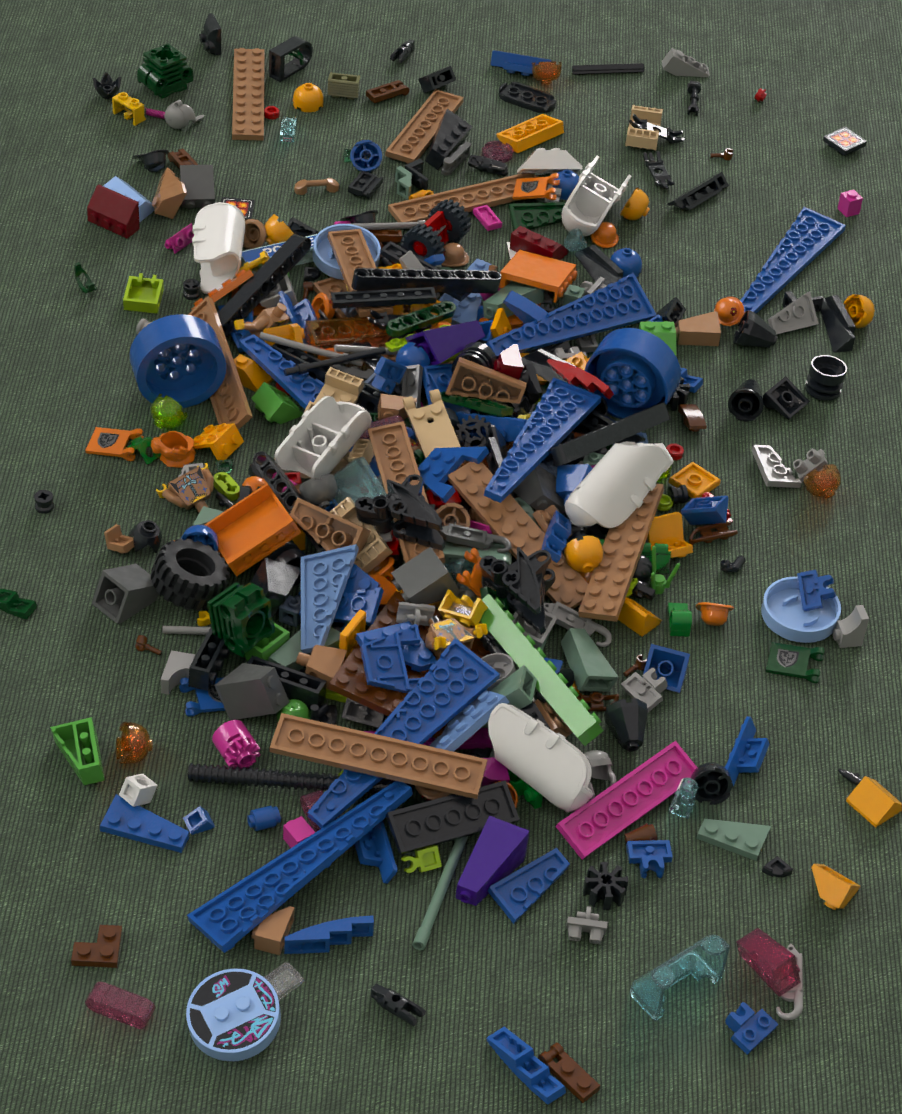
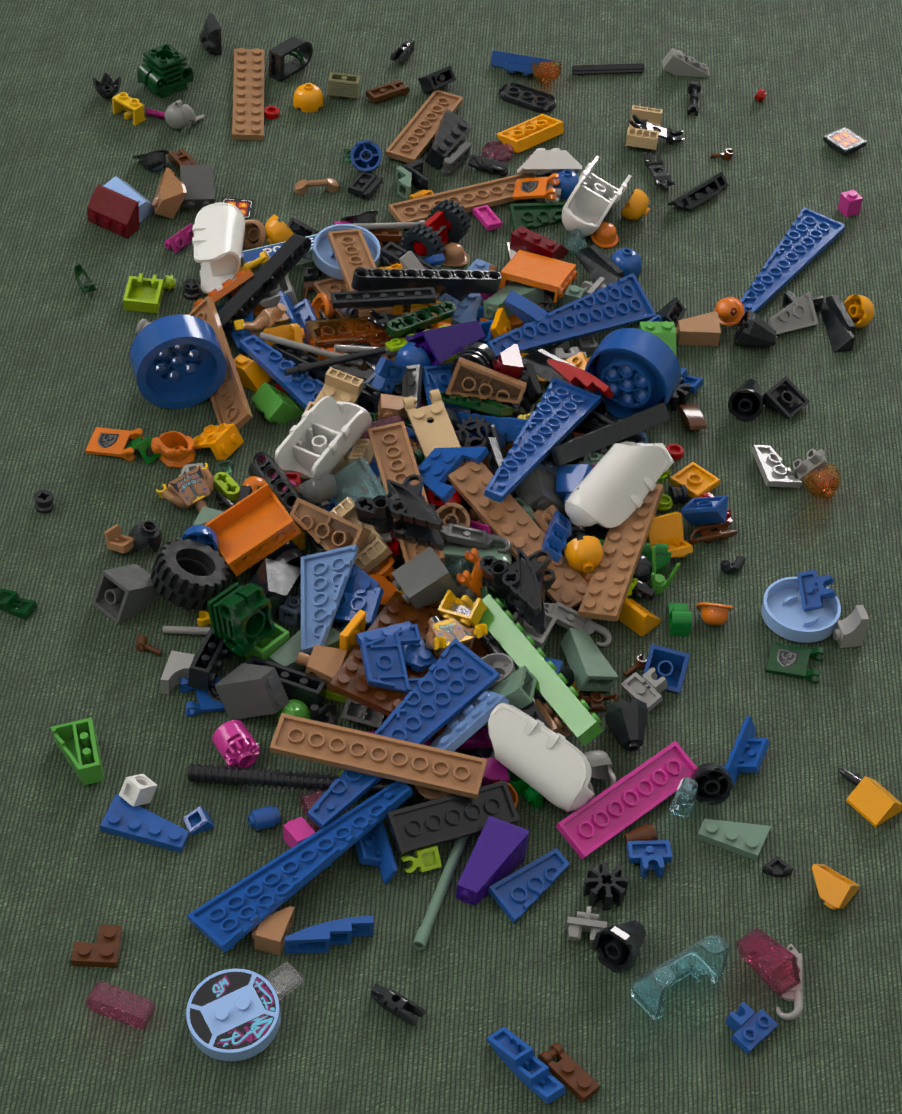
(133, 743): clear orange cylinder -> none
(167, 412): clear neon green cylinder -> none
(169, 282): none -> lime plate
(288, 129): clear light blue leg -> none
(415, 613): light grey hips -> none
(619, 945): none -> black cone
(825, 377): black wheel -> none

